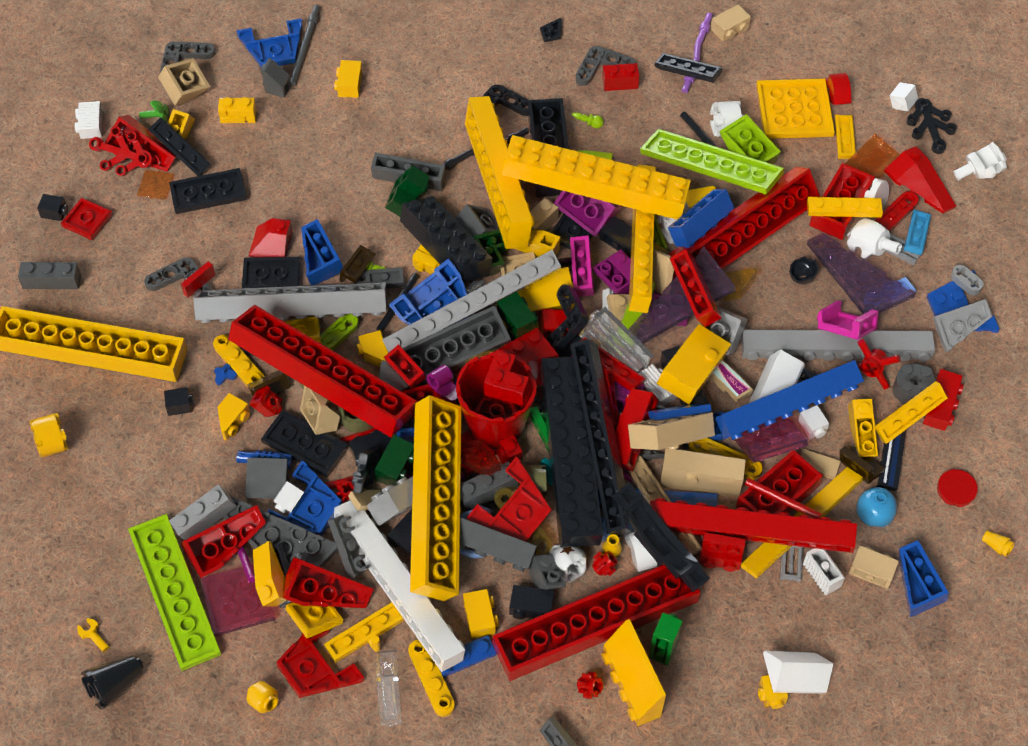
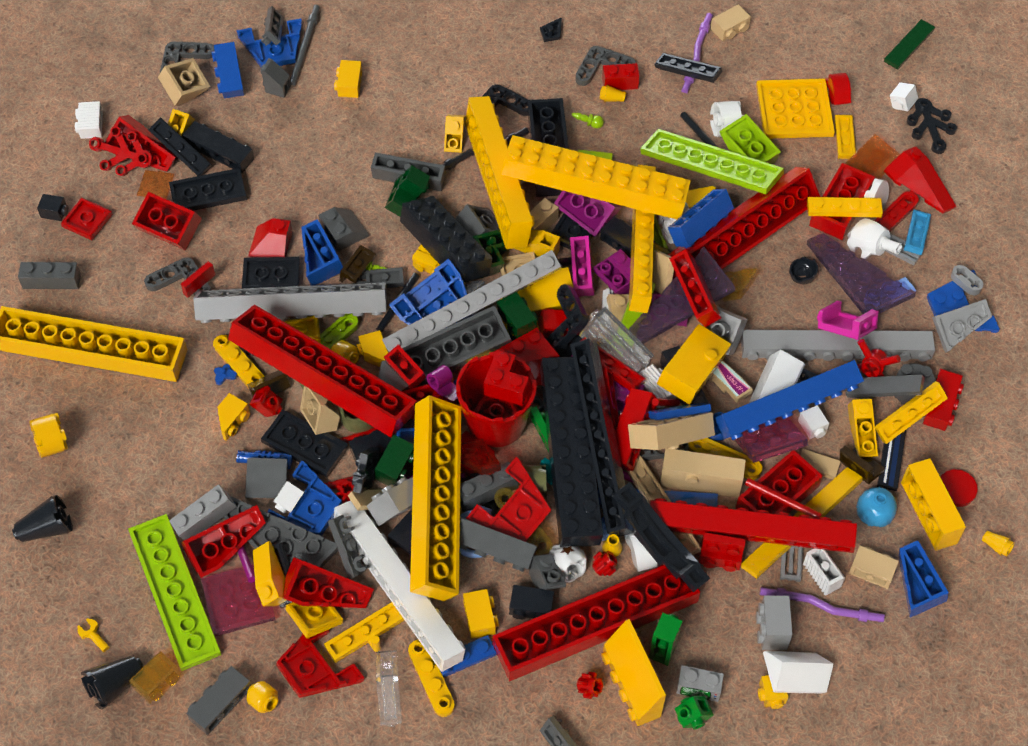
(44, 521): none -> black cone
(155, 678): none -> clear yellow brick
(159, 111): bright green plant -> none
(166, 220): none -> red brick
(178, 401): black brick -> none
(218, 146): none -> black brick
(218, 700): none -> dark grey brick
(227, 70): none -> blue wedge
(237, 110): yellow brick -> none
(273, 27): none -> dark grey plate
(342, 227): none -> dark grey slope
(346, 350): none -> yellow head
(454, 133): none -> yellow slope
(508, 450): red brick -> none
(611, 94): none -> yellow cone
(665, 402): none -> red bar
(693, 712): none -> green brick
(700, 683): none -> light grey brick
(774, 622): none -> light grey brick
(861, 614): none -> medium lavender bar
(888, 386): none -> dark grey tile
(909, 44): none -> dark green tile
(933, 504): none -> yellow brick
(983, 163): white piece -> none

